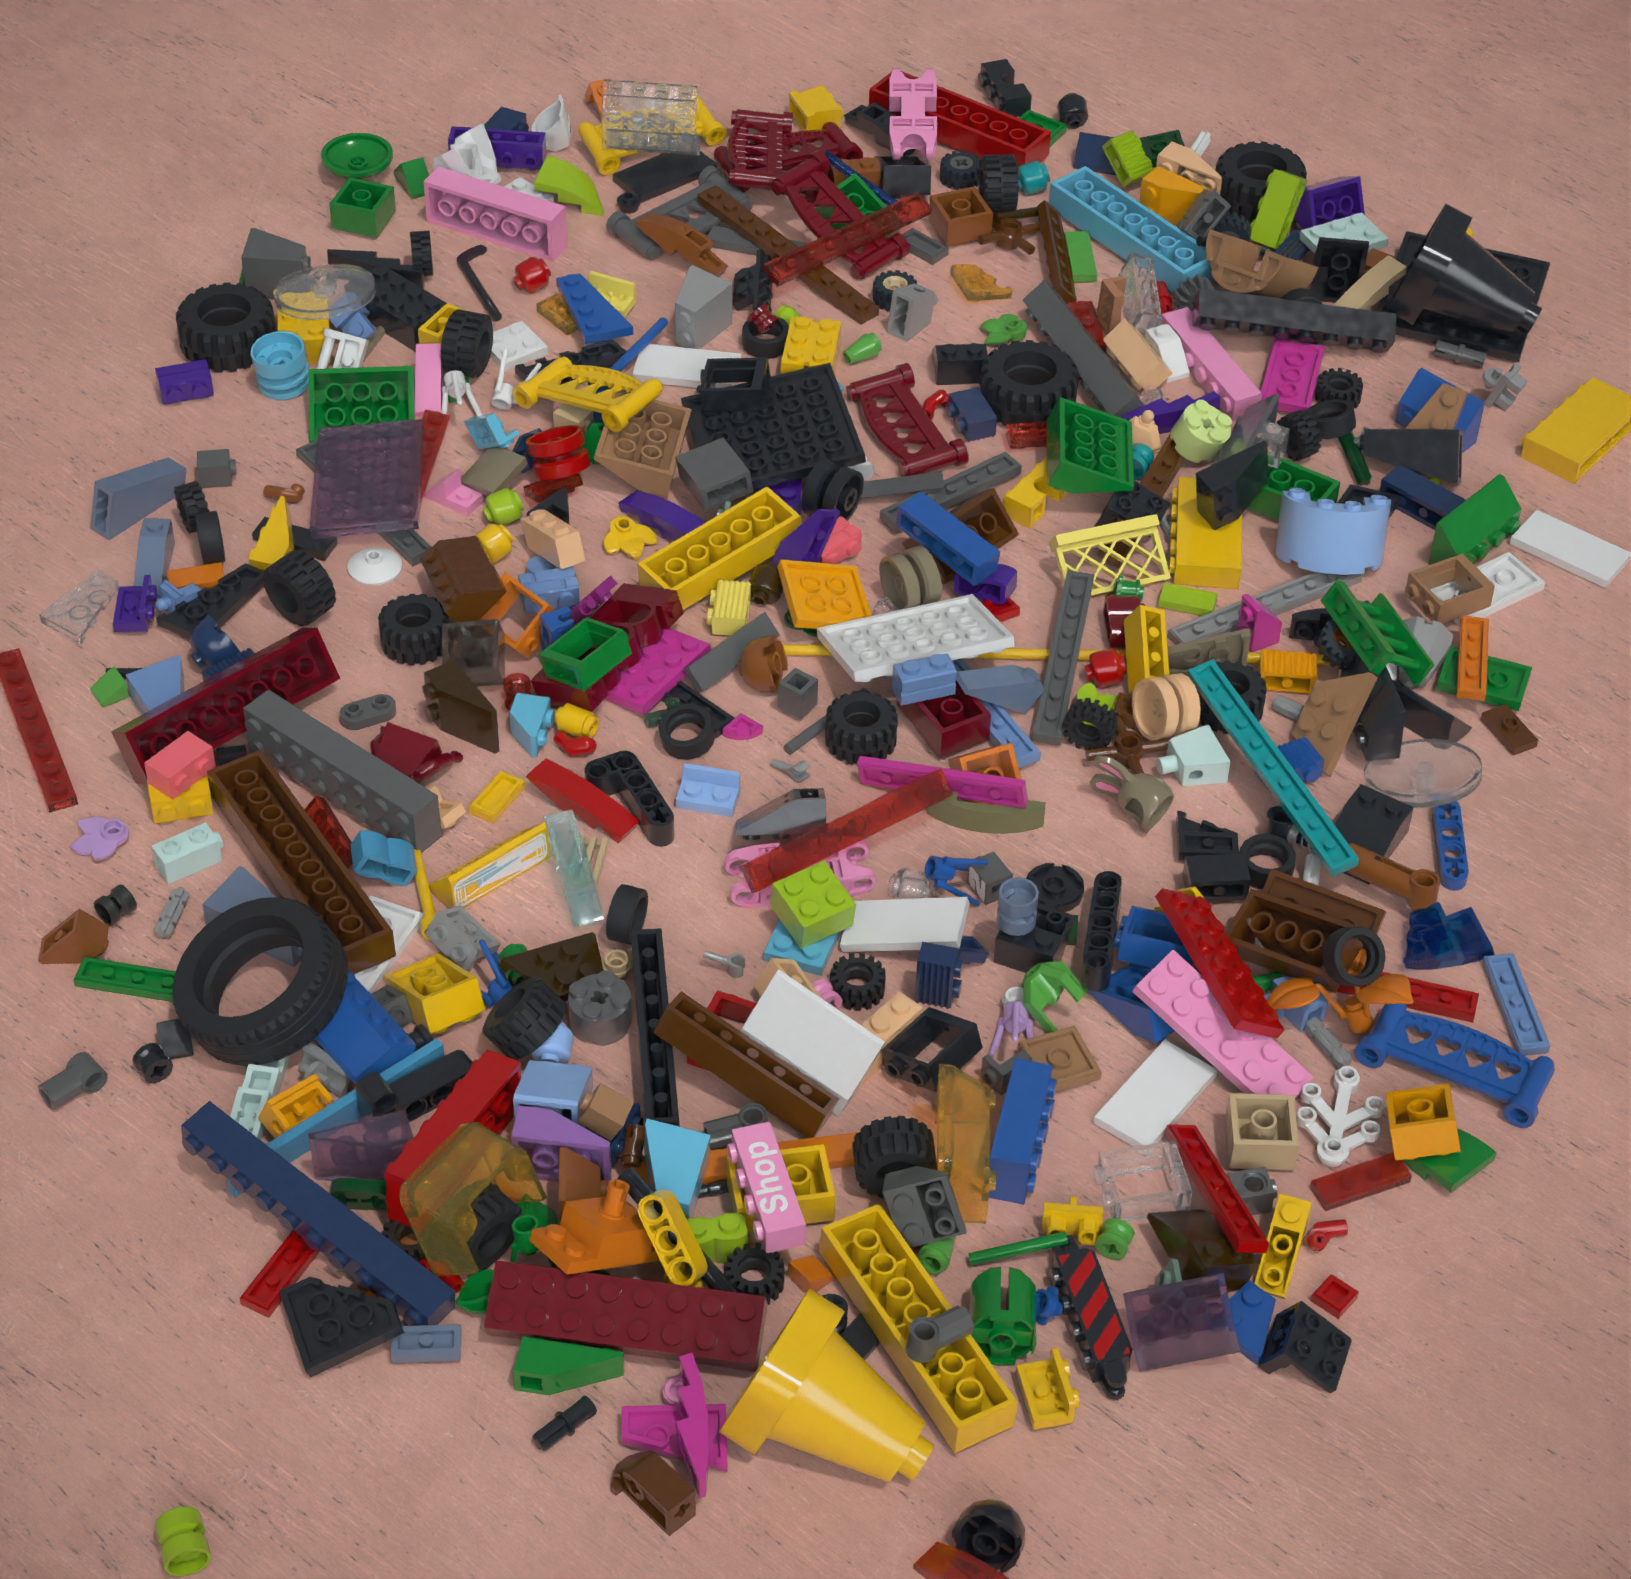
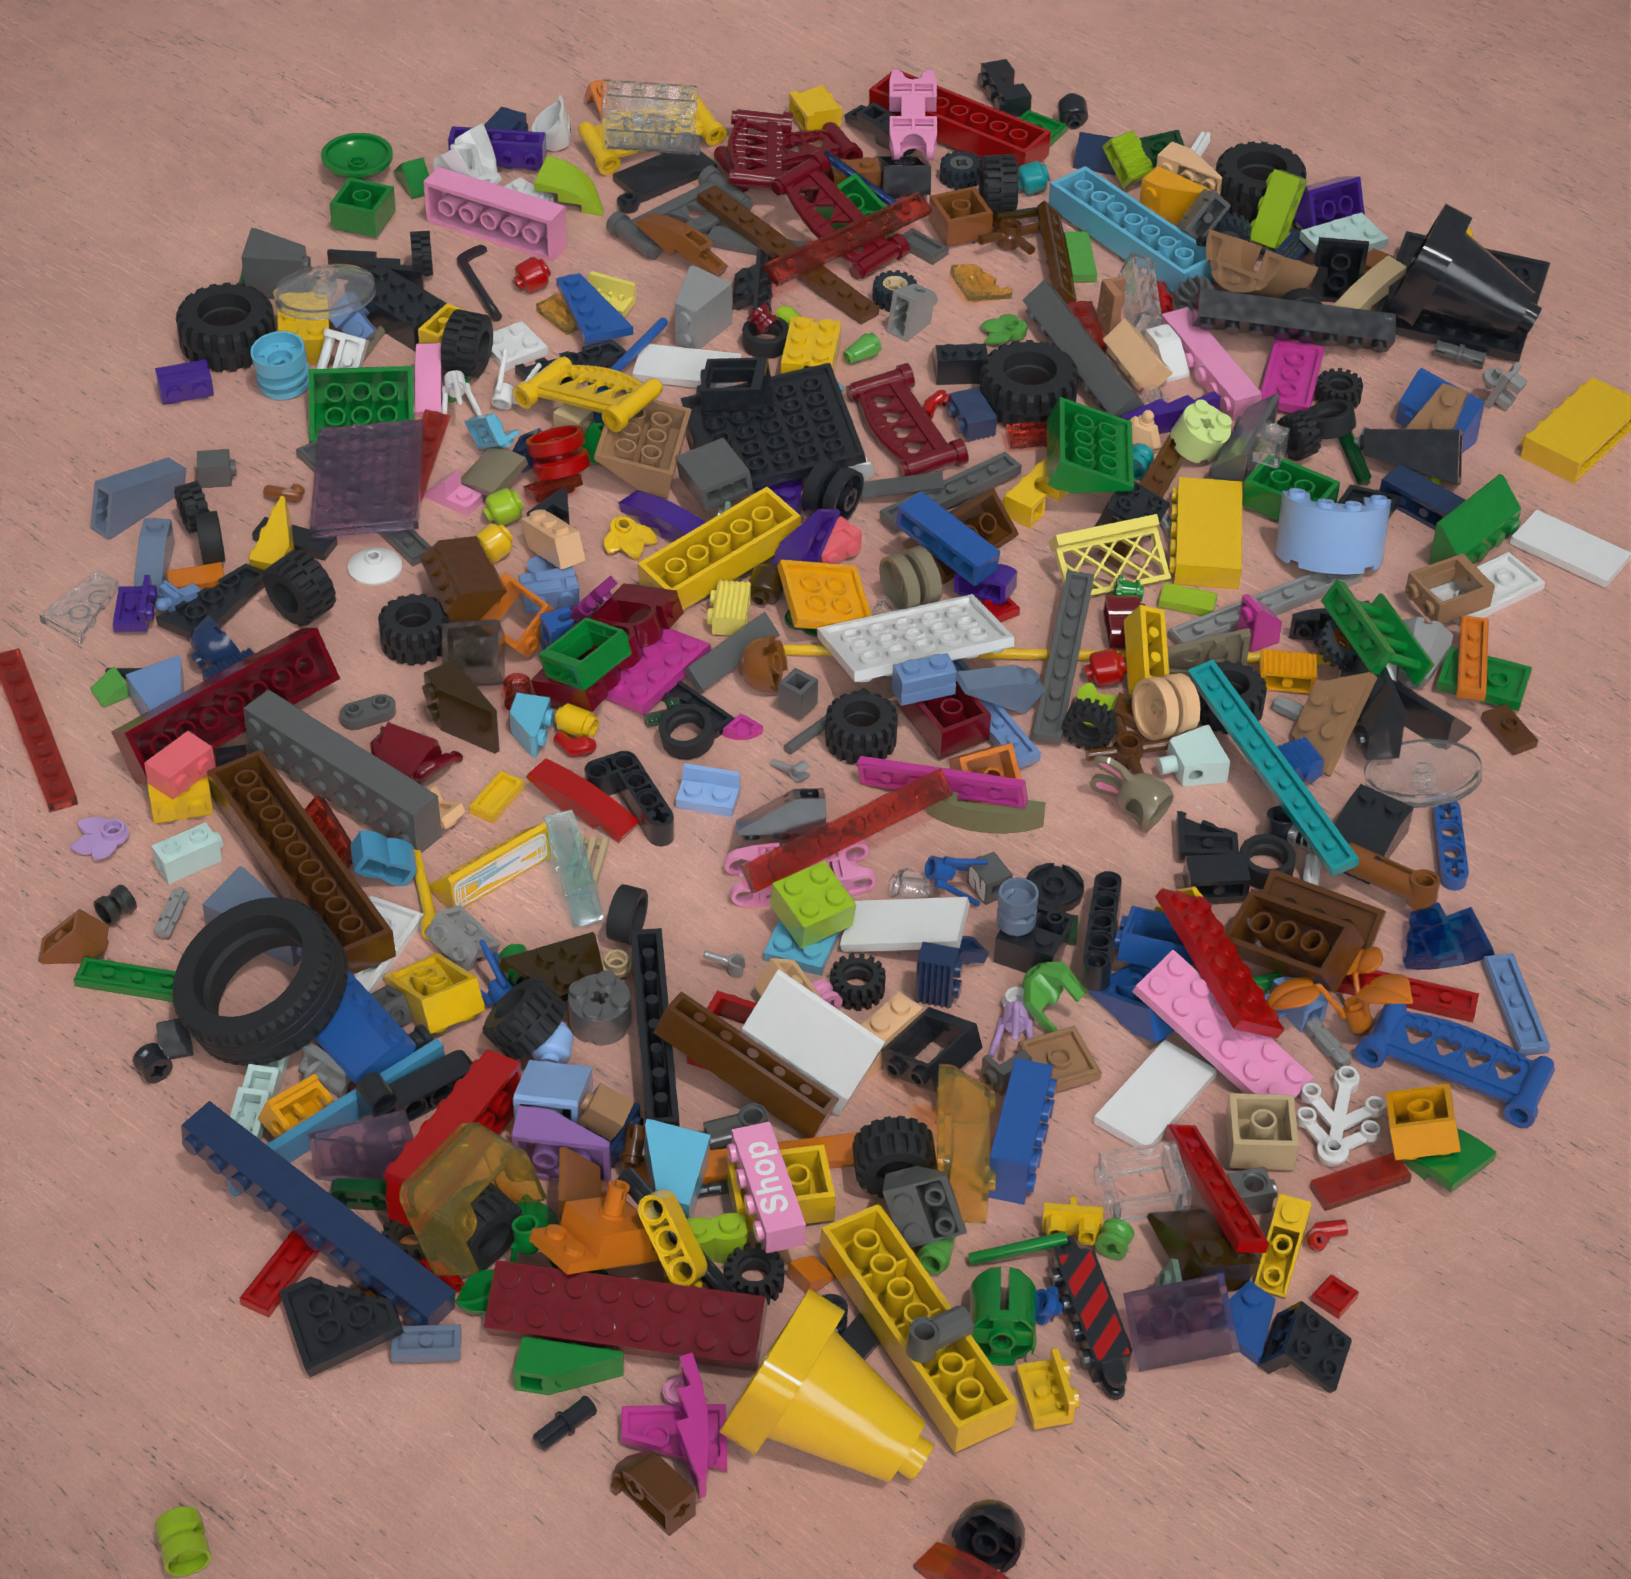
(80, 1075): dark grey piece -> none
(1231, 485): black slope -> none
(1374, 956): black tyre -> none

